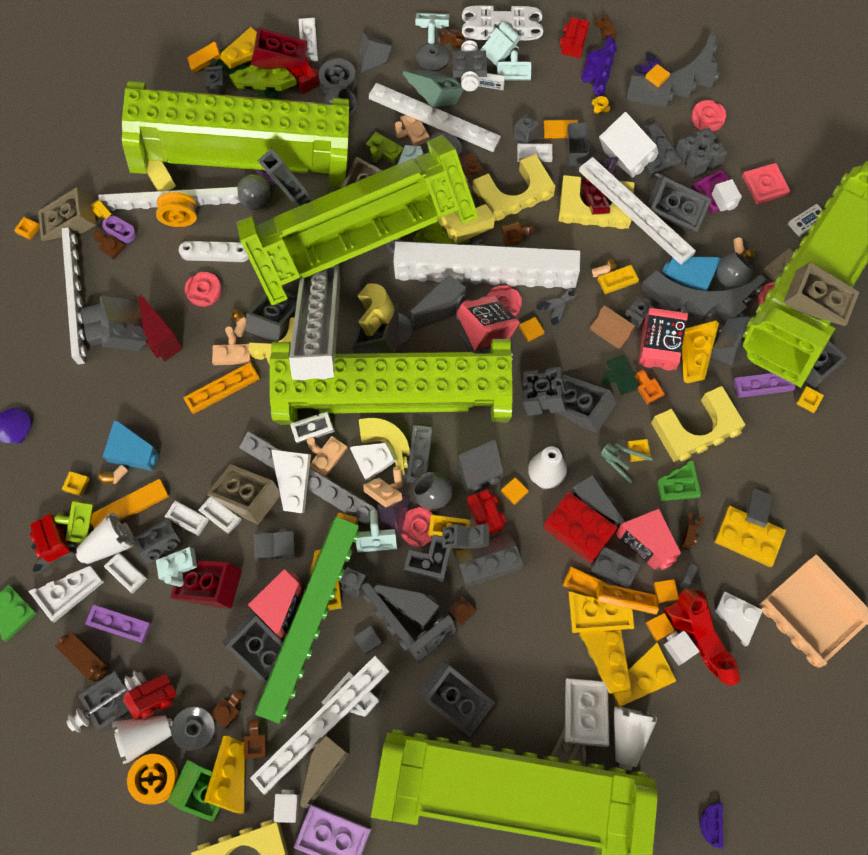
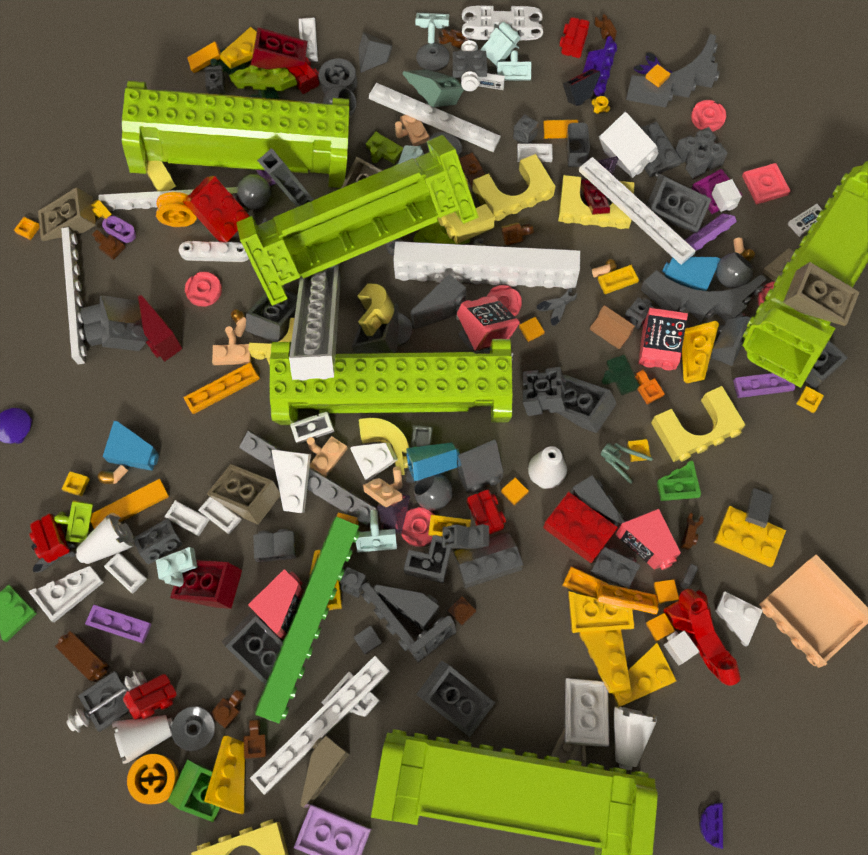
(216, 208): none -> red brick
(286, 807): white brick -> none
(431, 460): none -> dark azure slope
(581, 87): none -> black slope
(710, 231): none -> medium lavender plate

